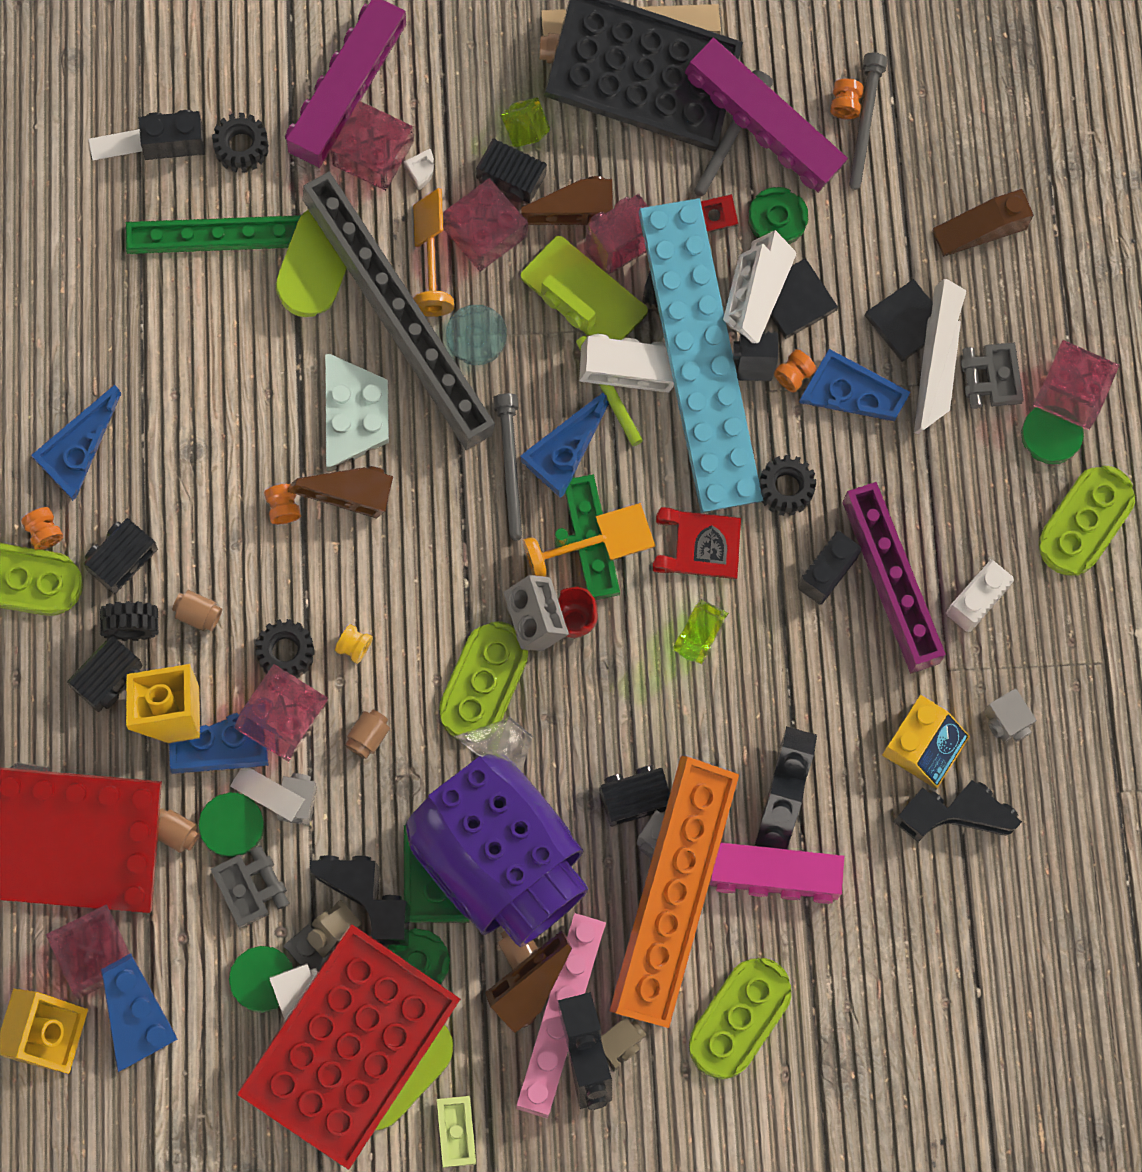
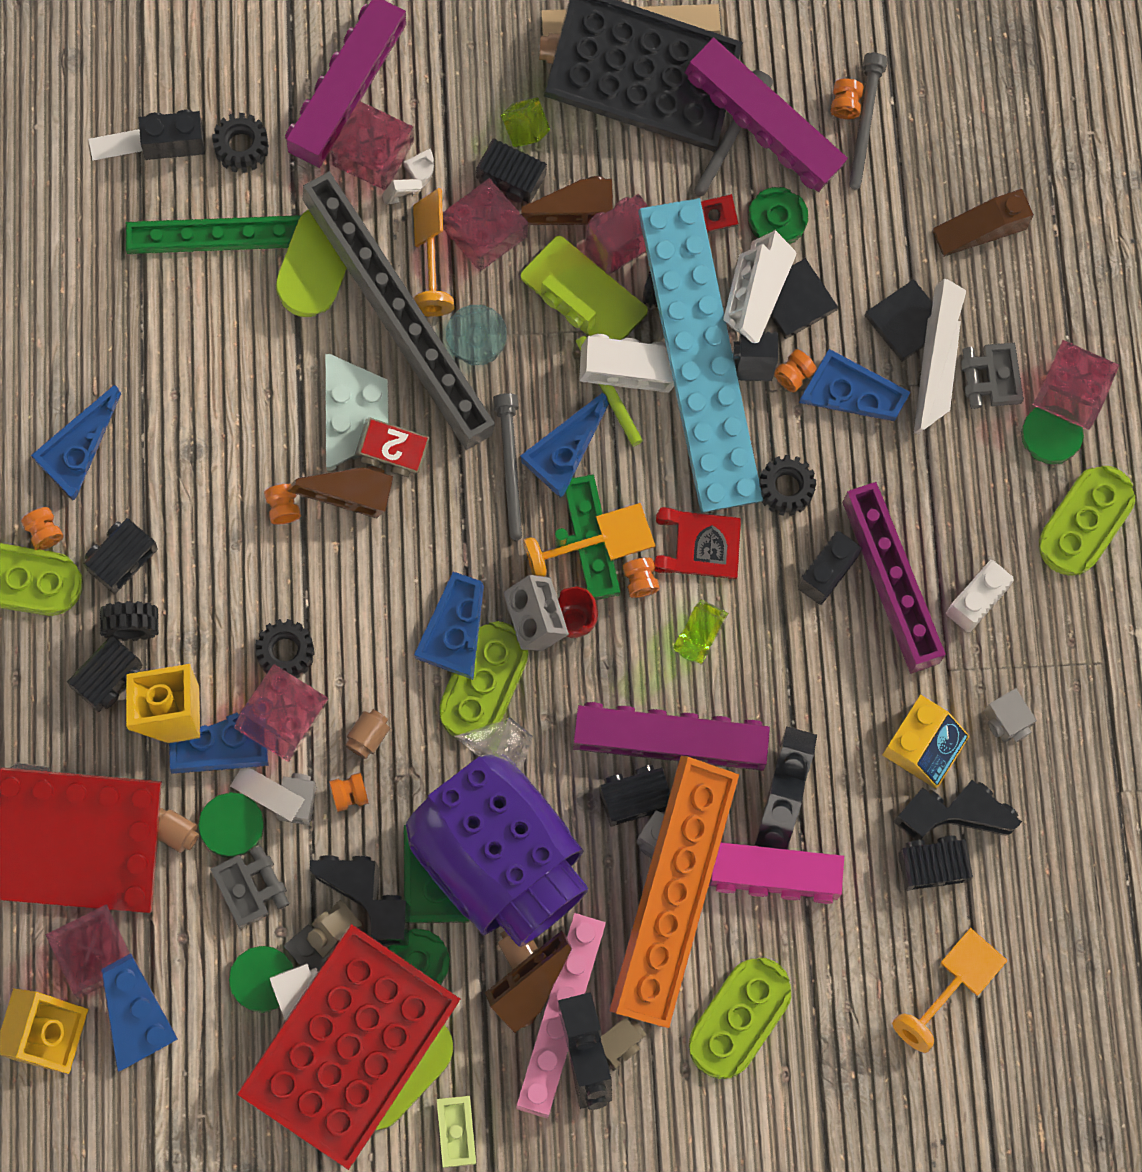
(197, 611): medium nougat brick -> none
(349, 792): none -> orange wheel
(353, 643): yellow wheel -> none
(391, 446): none -> red brick
(400, 188): none -> white tile
(454, 627): none -> blue wing
(640, 577): none -> orange wheel
(670, 737): none -> magenta brick
(935, 863): none -> black brick
(974, 965): none -> light orange piece

